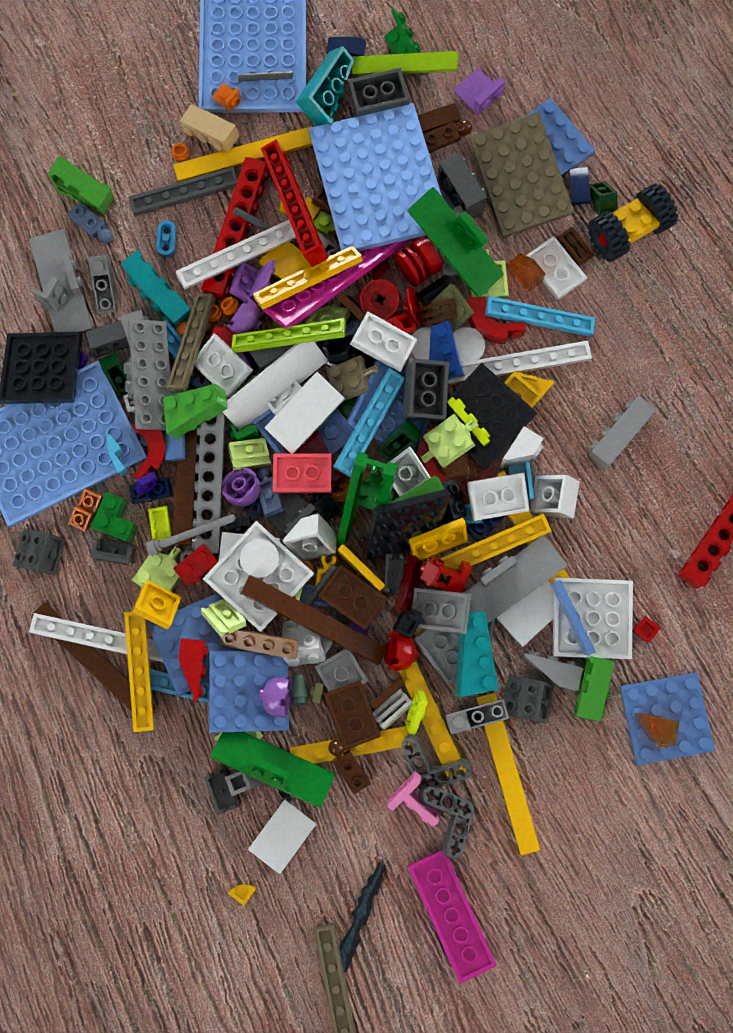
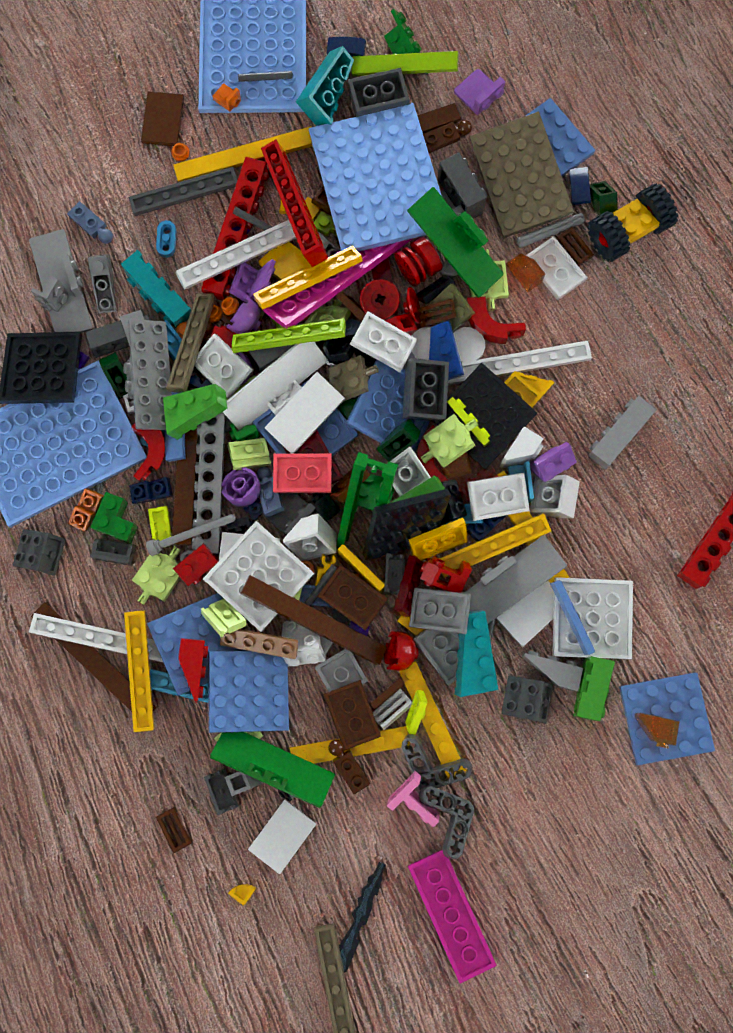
(80, 186): bright green wedge -> none
(115, 451): medium azure slope -> none
(146, 484): dark purple tile -> none
(156, 604): yellow plate -> none
(162, 118): none -> reddish brown tile
(169, 839): none -> reddish brown tile
(209, 128): tan brick -> none
(259, 558): white tile -> none
(276, 696): medium lavender cylinder -> none
(299, 692): sand green cone -> none
(316, 693): olive plate -> none
(369, 421): medium azure tile -> none
(408, 622): black bracket -> none
(476, 716): light grey slope -> none
(510, 783): yellow tile -> none
(540, 316): medium azure tile -> none
(550, 230): none -> light grey axle
(553, 462): none -> medium lavender bracket
(646, 629): red plate -> none

